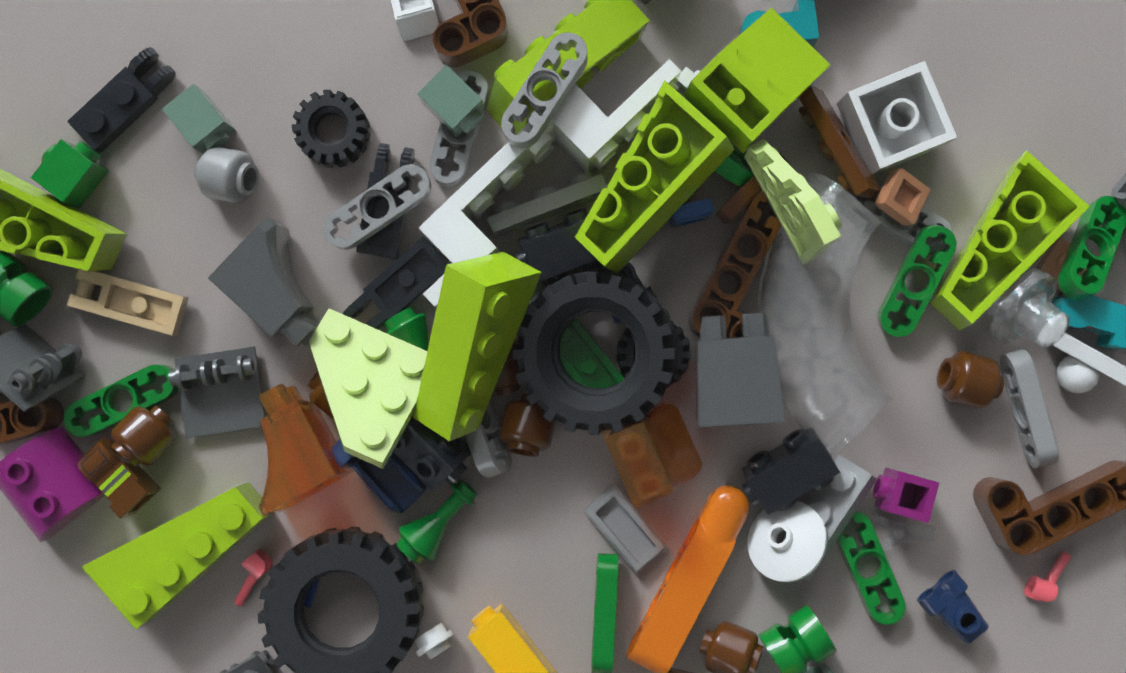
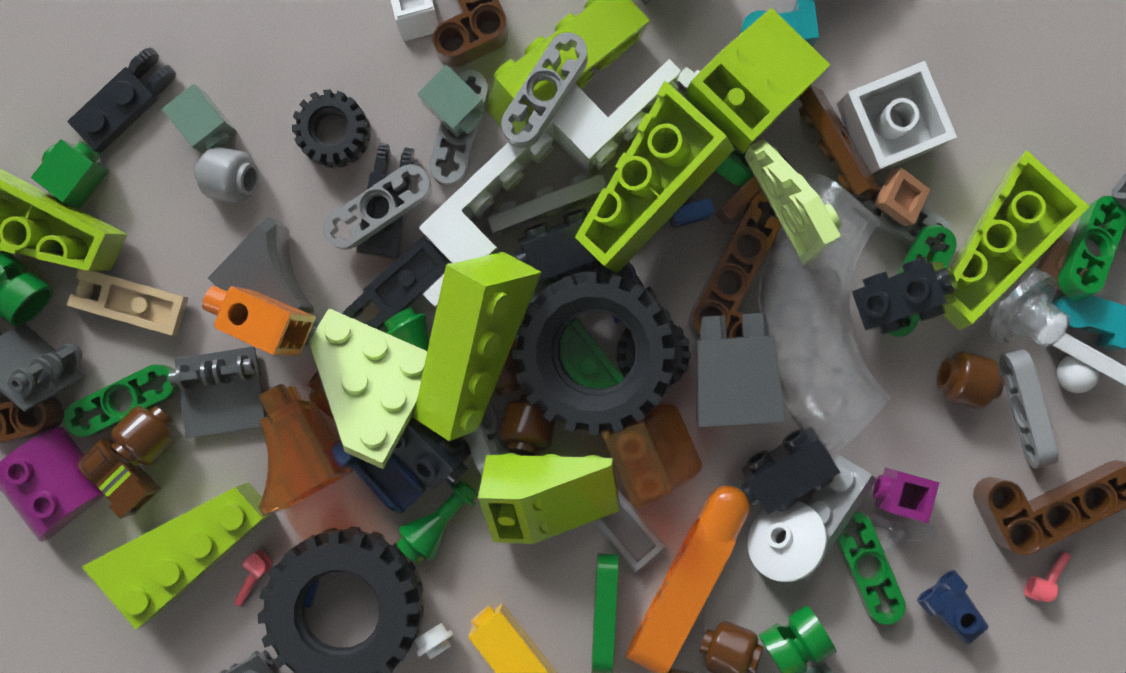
(259, 320): none -> orange torso
(545, 495): none -> lime slope
(919, 290): none -> black brick

